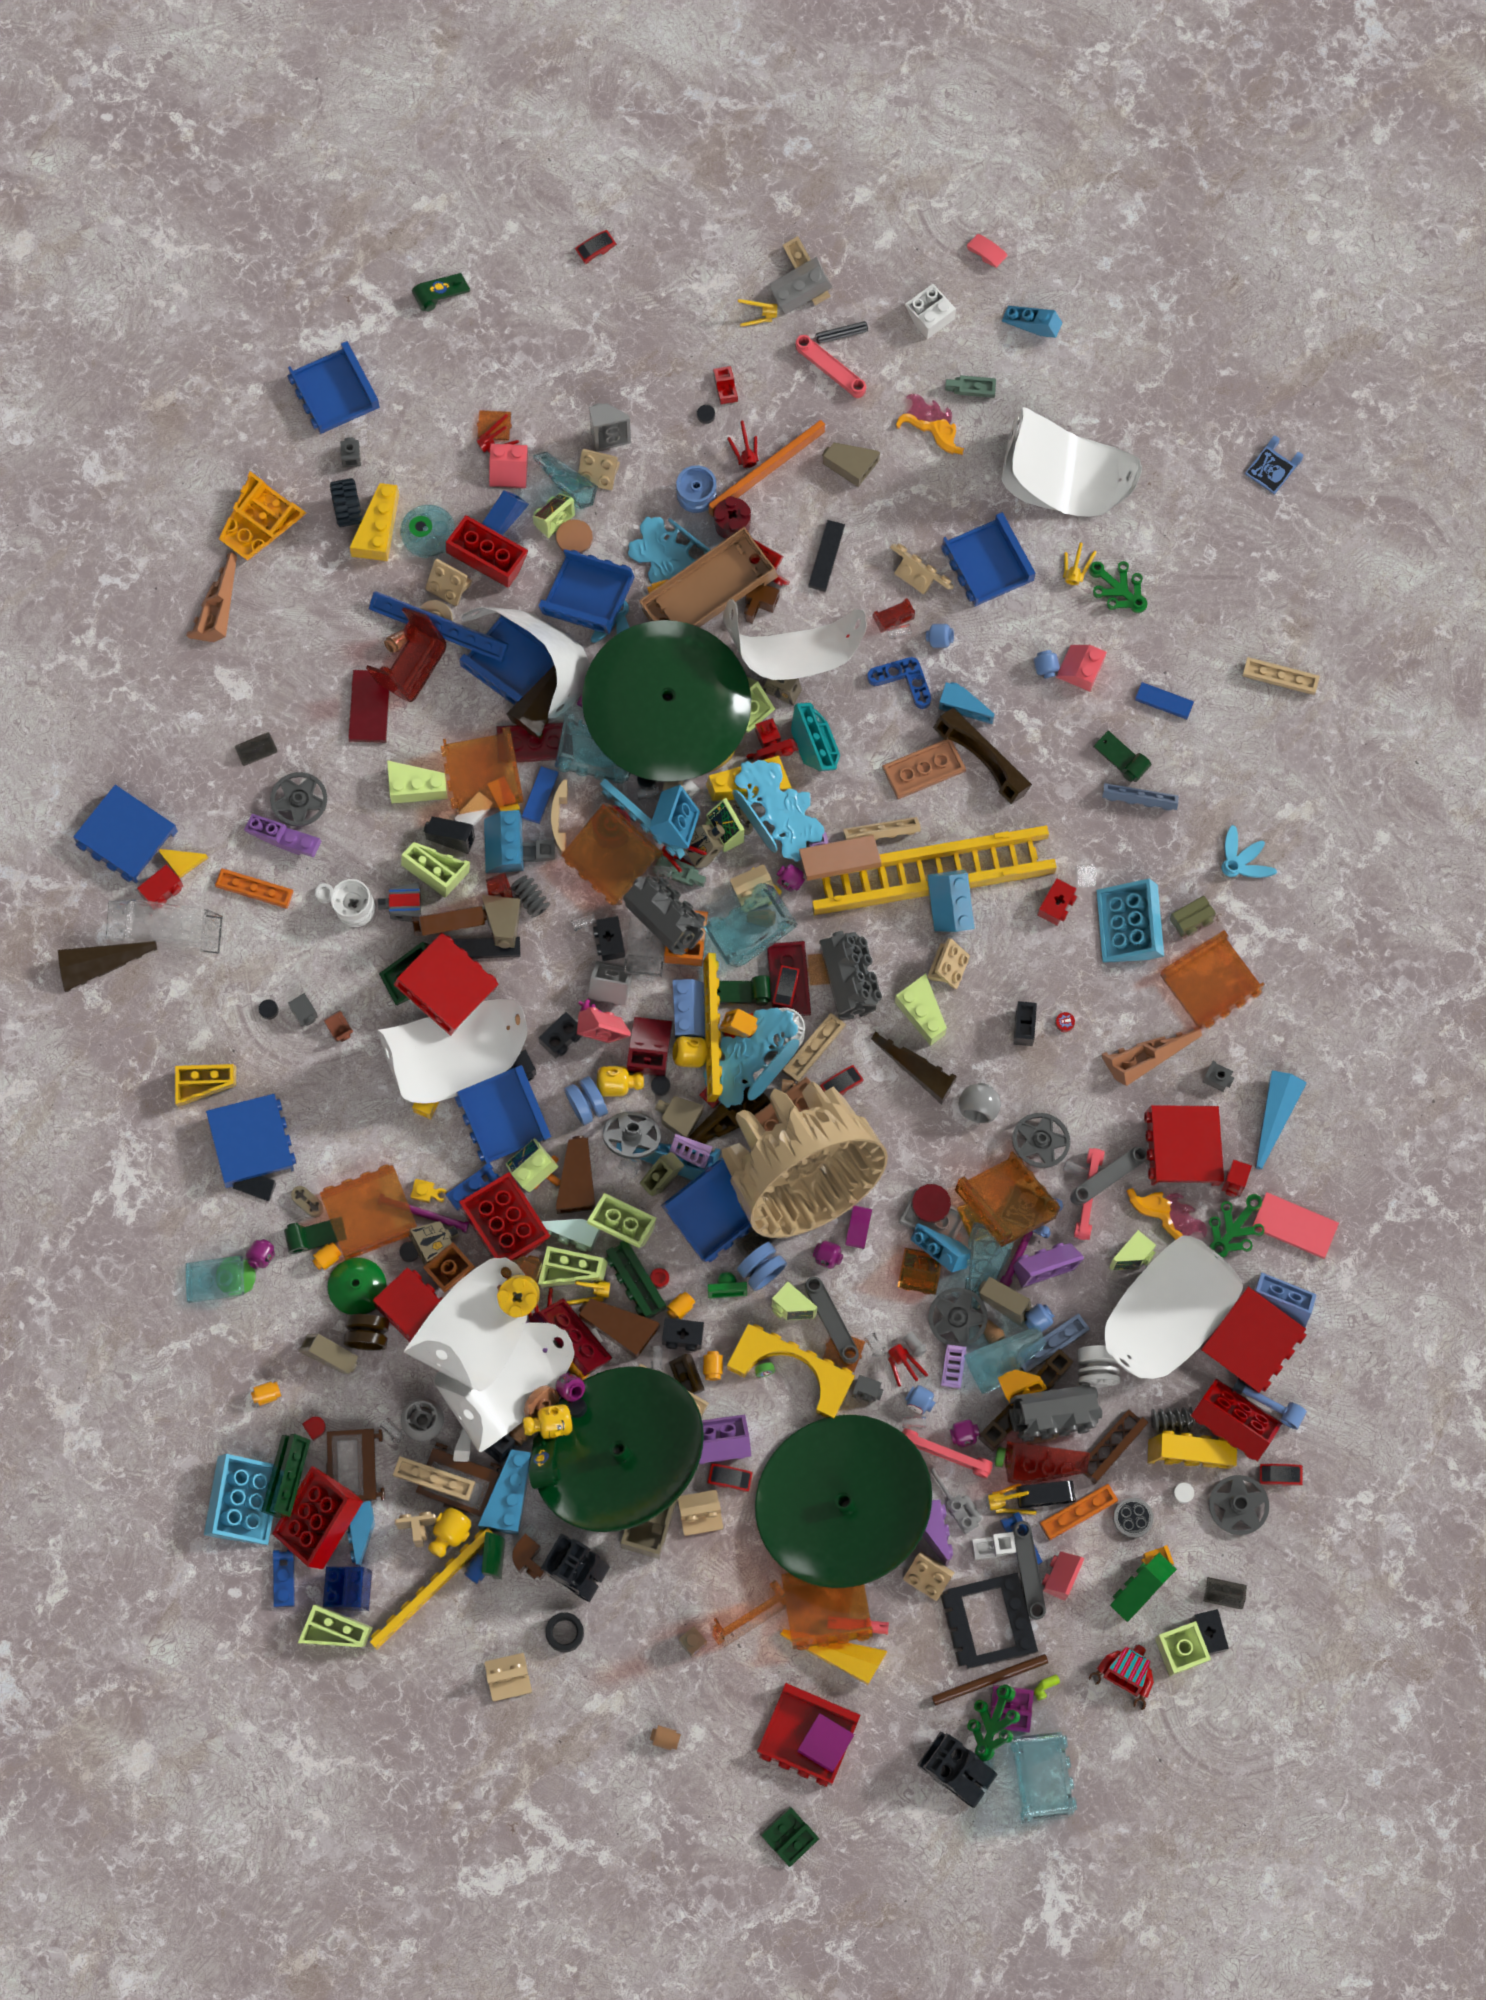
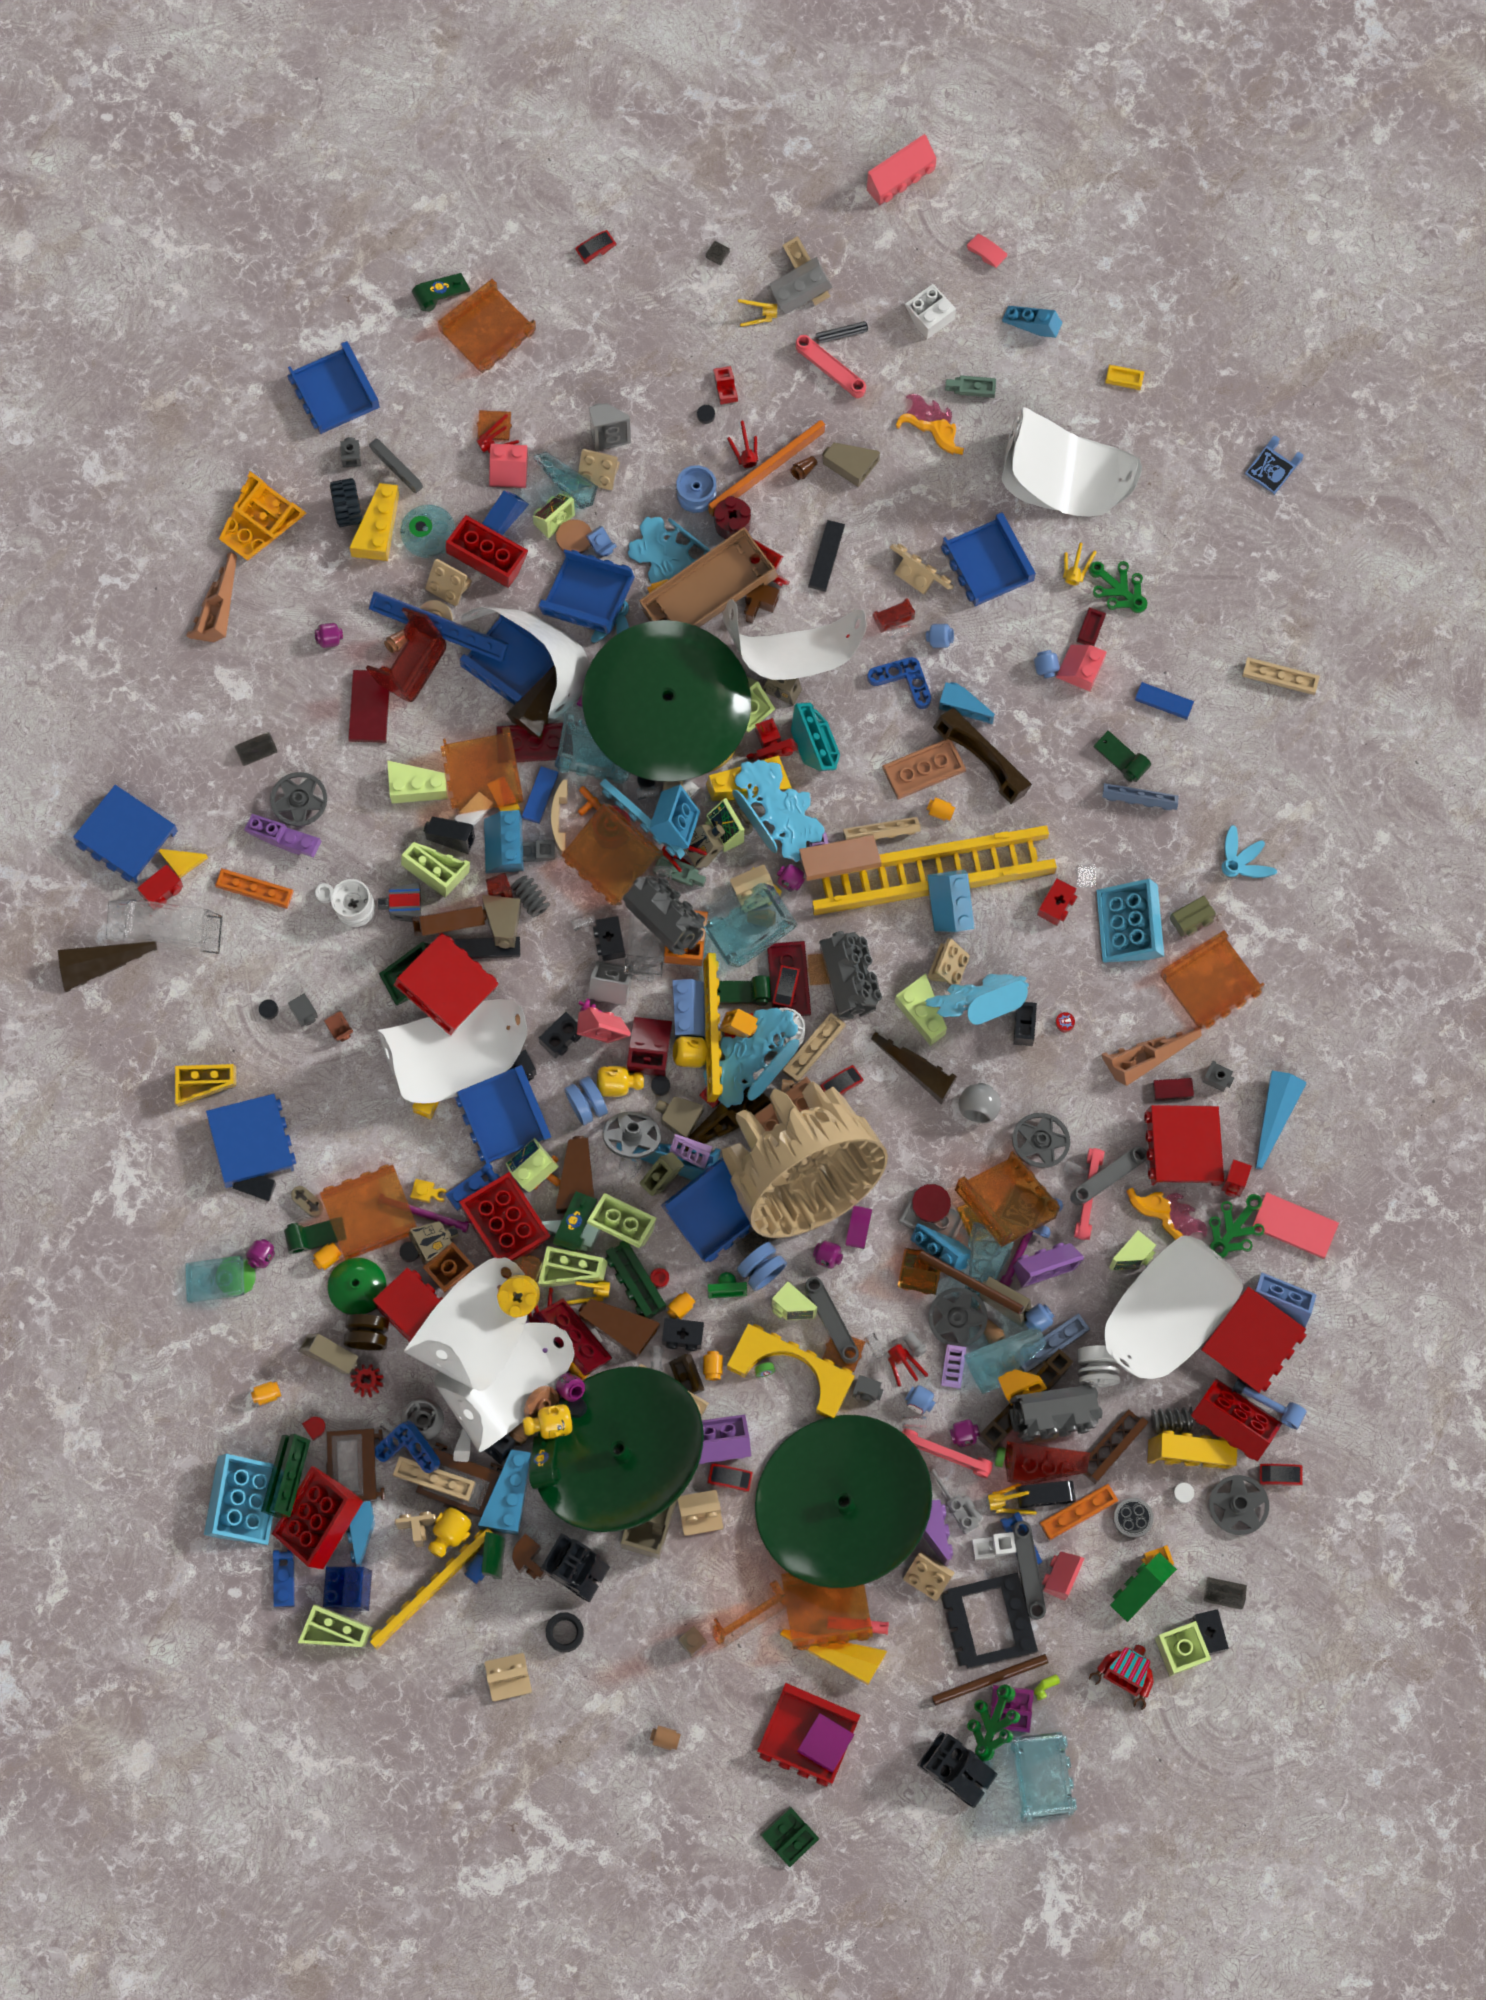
(328, 635): none -> magenta head
(368, 1374): none -> red gear
(395, 465): none -> dark grey beam
(408, 1441): none -> blue beam
(486, 327): none -> clear orange panel
(574, 1222): none -> dark green door
(592, 801): none -> orange piece
(600, 542): none -> medium blue bracket
(717, 253): none -> clear smoke plate
(803, 468): none -> reddish brown cone
(901, 170): none -> coral slope
(940, 809): none -> light orange brick
(971, 1282): none -> reddish brown piece
(994, 998): none -> medium azure plant
(1091, 627): none -> dark red tile
(1124, 377): none -> yellow tile
(1173, 1089): none -> dark red tile

